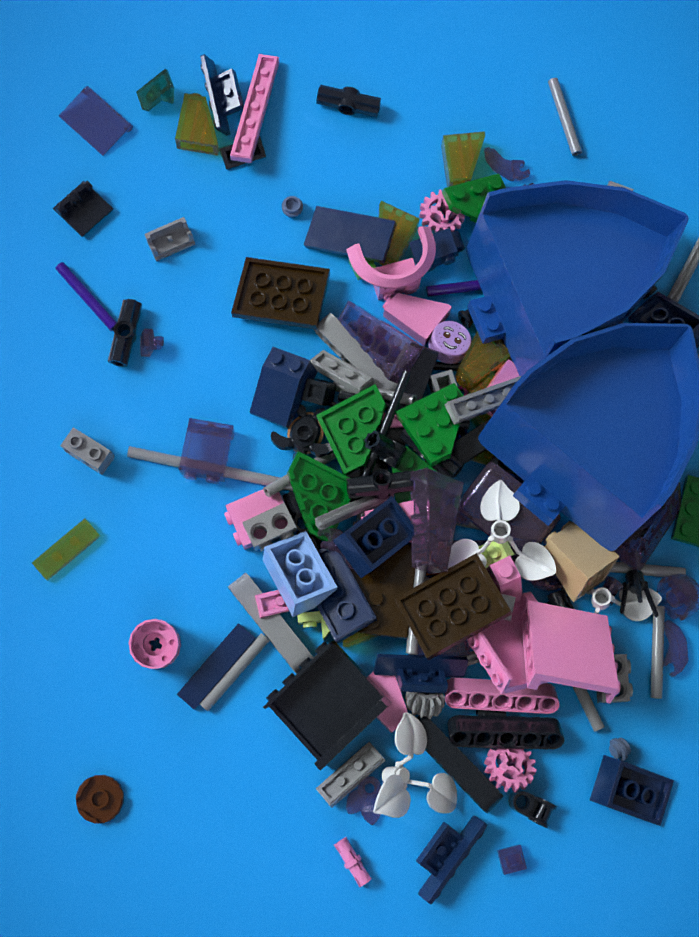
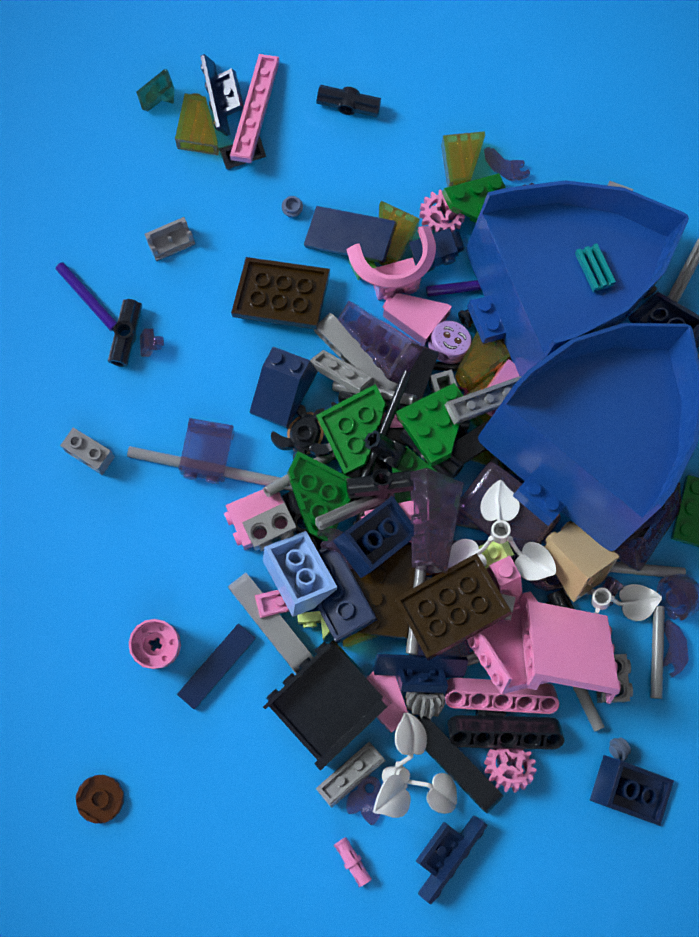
(66, 549): clear yellow tile -> none
(83, 208): black hinge -> none
(95, 120): clear purple piece -> none
(234, 672): light grey piece -> none
(319, 391): black brick -> none
(511, 859): clear purple tile -> none
(535, 810): black piece -> none
(564, 117): light grey piece -> none
(589, 251): none -> teal tile
(636, 584): black plant -> none

